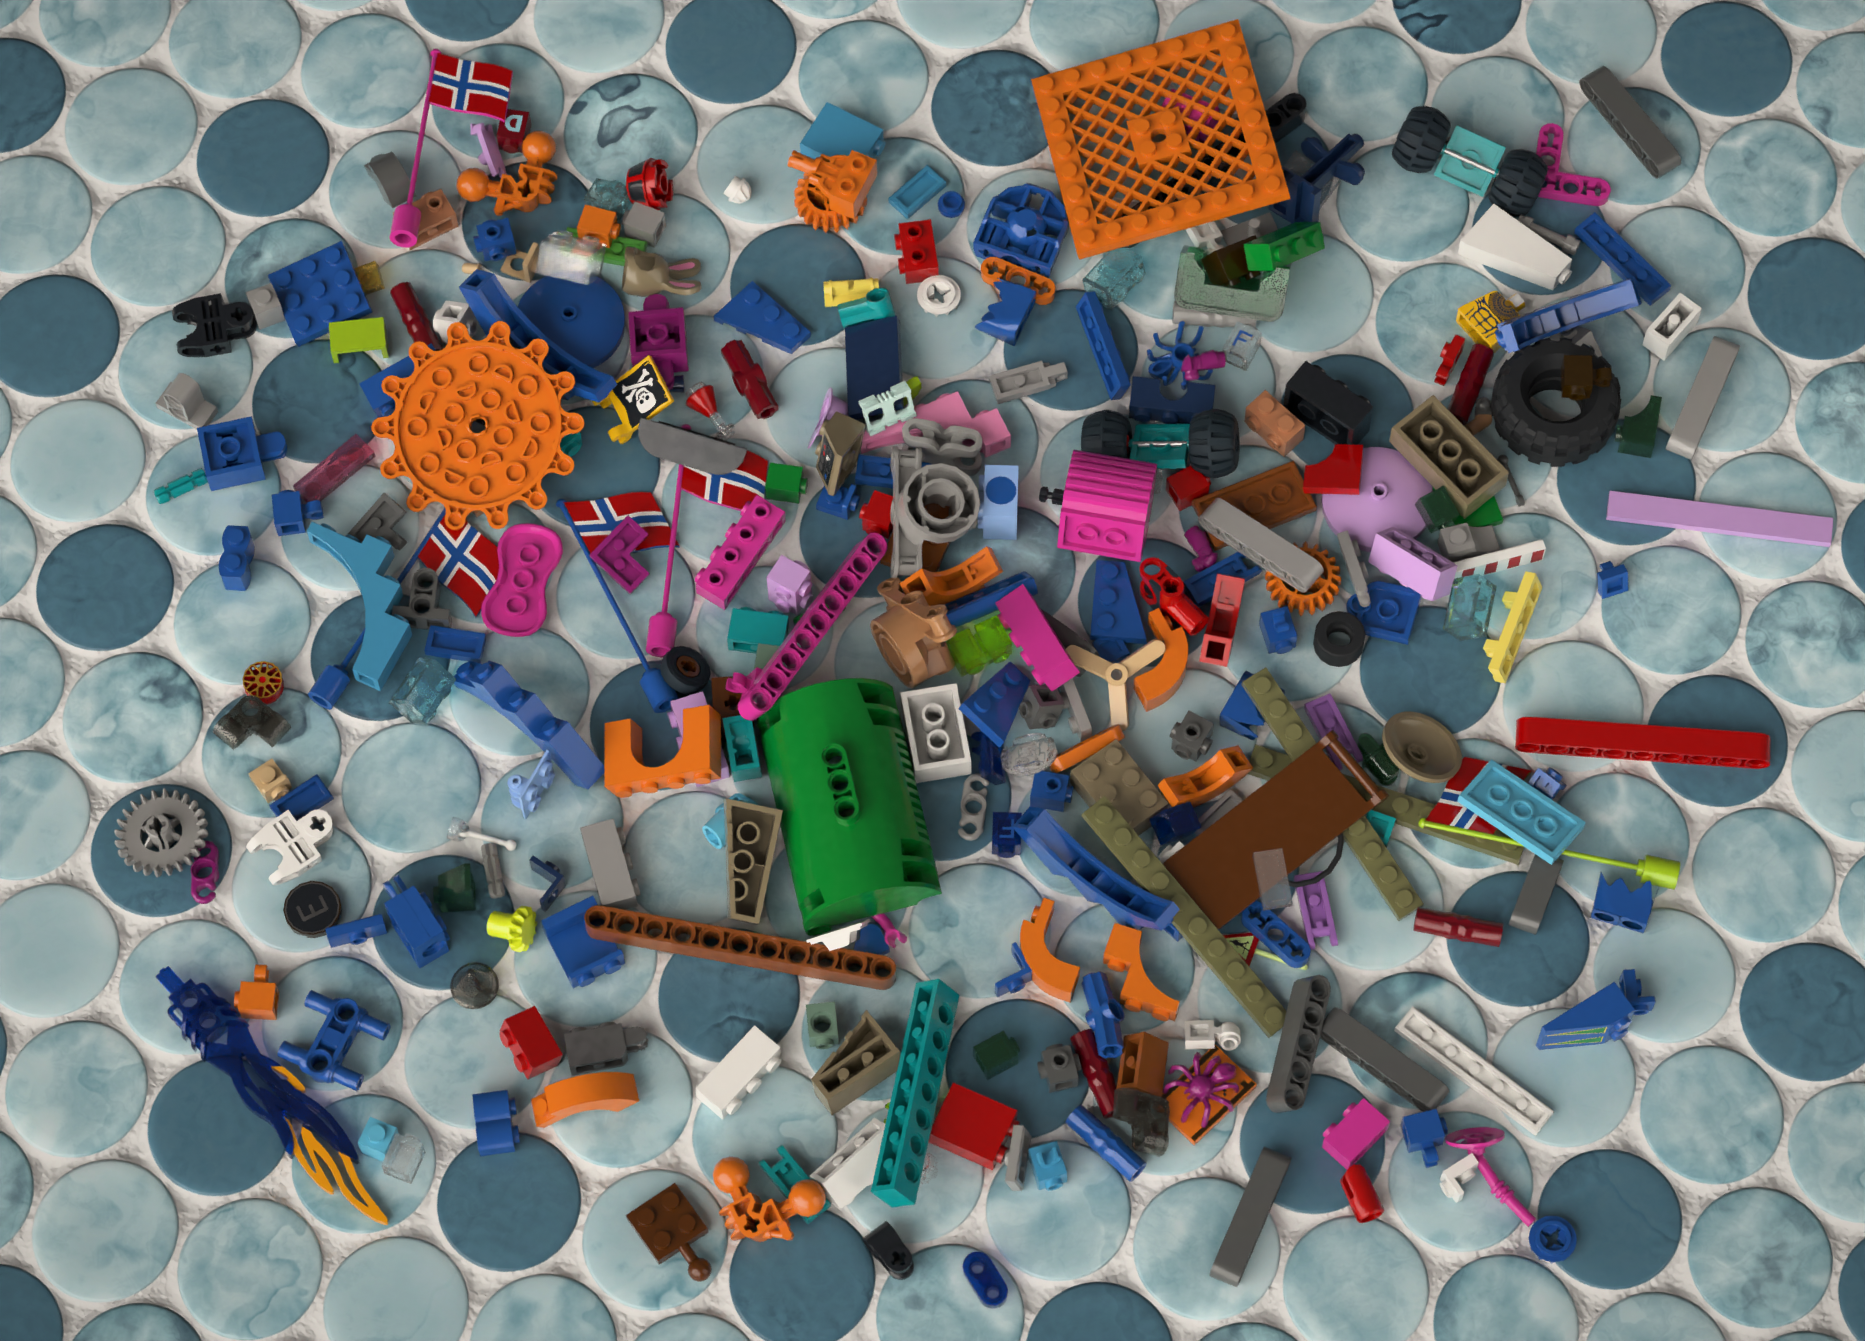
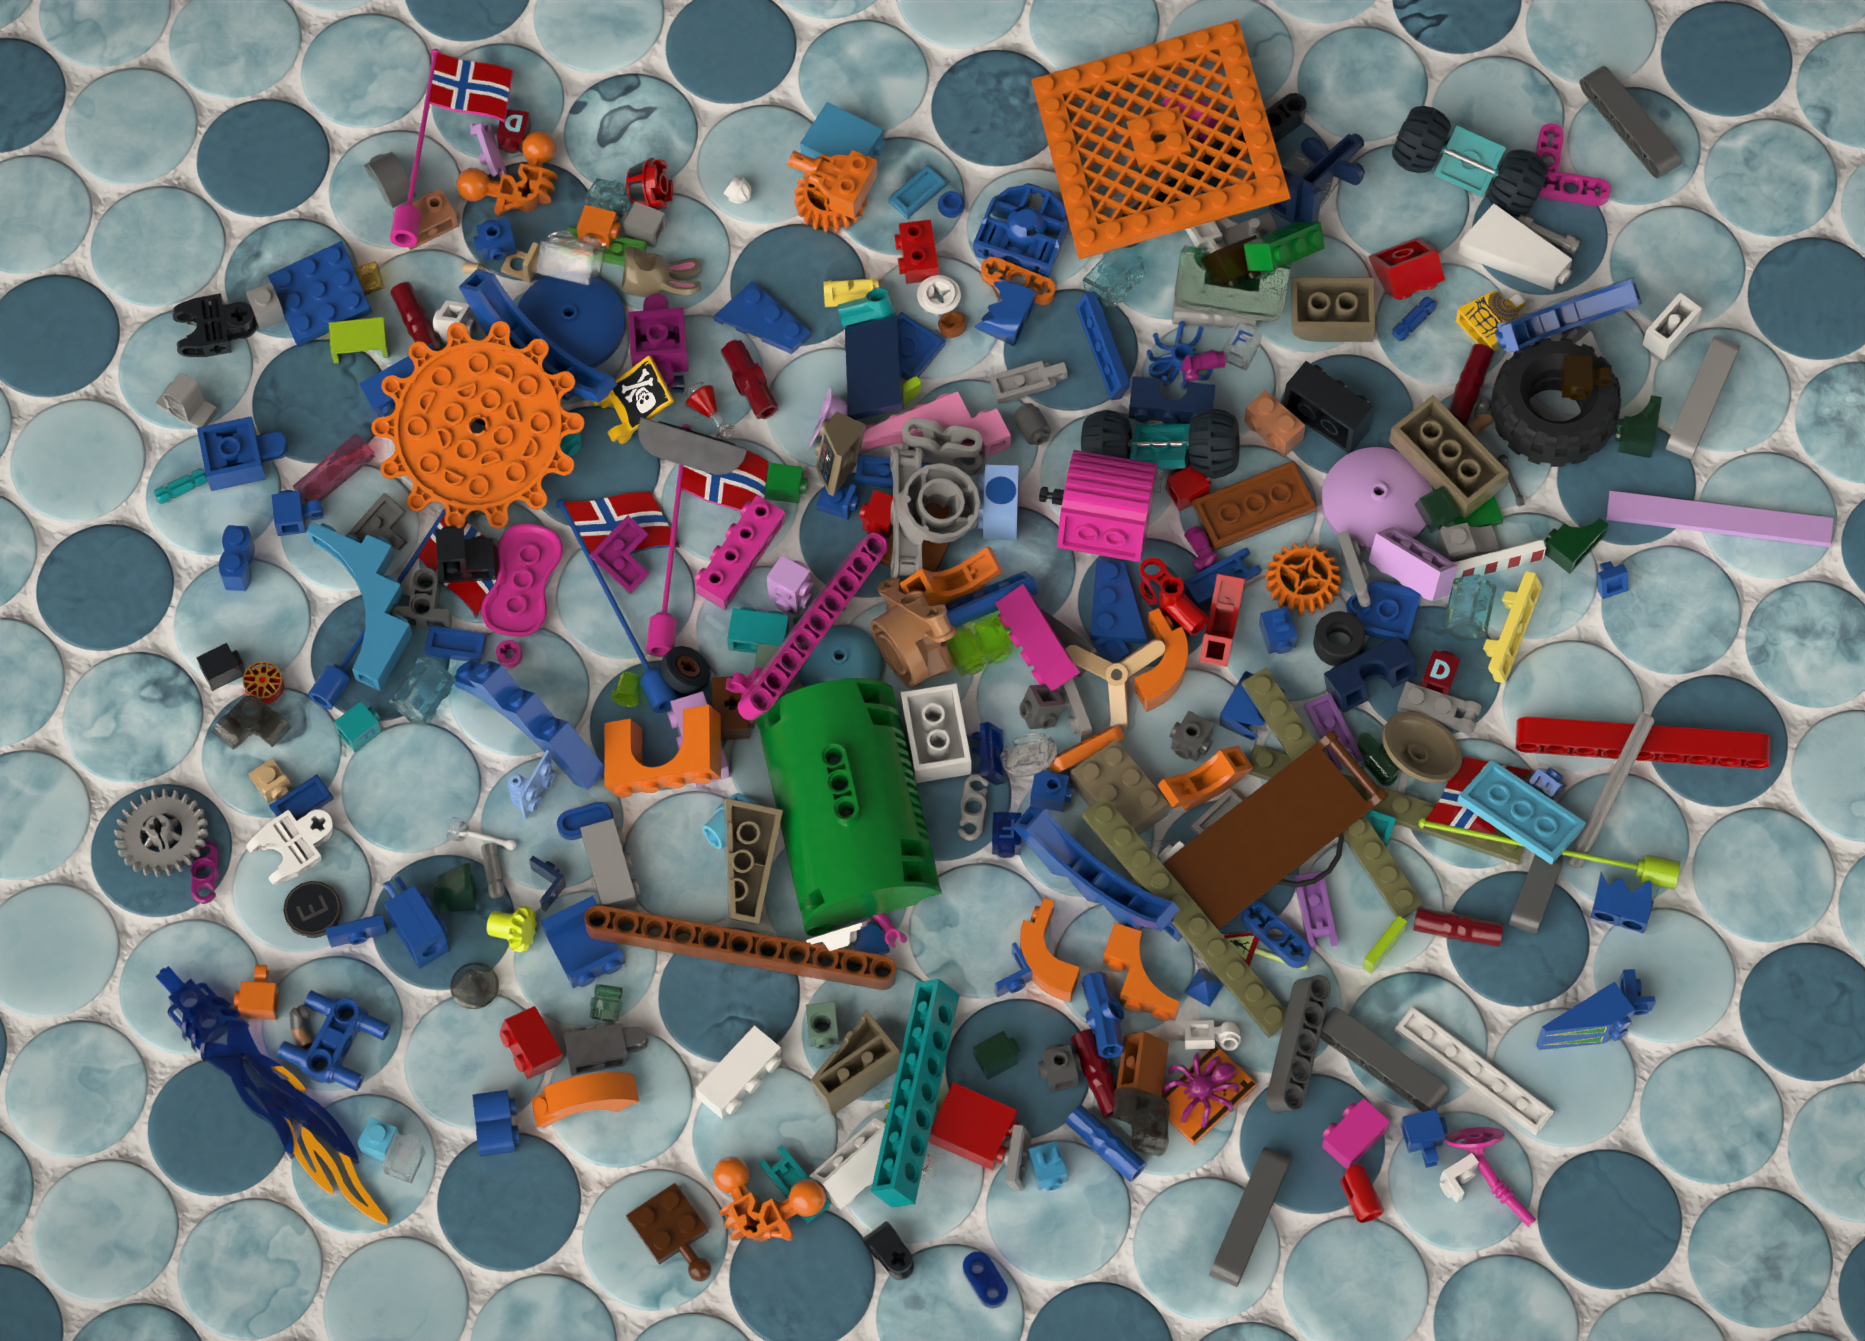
(220, 666): none -> black brick
(297, 1027): none -> arm
(358, 726): none -> teal brick
(463, 559): none -> black brick
(511, 662): none -> dark pink bush
(572, 820): none -> blue tile
(606, 1003): none -> clear green piece
(627, 690): none -> clear neon green piece
(742, 748): teal arch -> none
(860, 658): none -> medium azure dish
(886, 402): light aqua piece -> none
(918, 346): none -> blue tile
(952, 324): none -> dark orange tile
(997, 703): blue wing -> none
(1032, 424): none -> dark grey brick
(1175, 823): clear blue brick -> none
(1204, 987): none -> blue slope
(1261, 545): light grey beam -> none
(1272, 879): clear tile -> none
(1333, 309): none -> dark tan brick
(1337, 473): red tile -> none
(1384, 944): none -> lime tile
(1387, 661): none -> dark blue arch
(1408, 268): none -> red slope
(1414, 318): none -> blue axle
(1439, 707): none -> light grey plate
(1441, 672): none -> dark red brick
(1451, 353): red plate -> none
(1548, 1226): blue gear -> none
(1572, 544): none -> dark green arch
(1612, 788): none -> light grey axle
(1622, 258): blue plate -> none

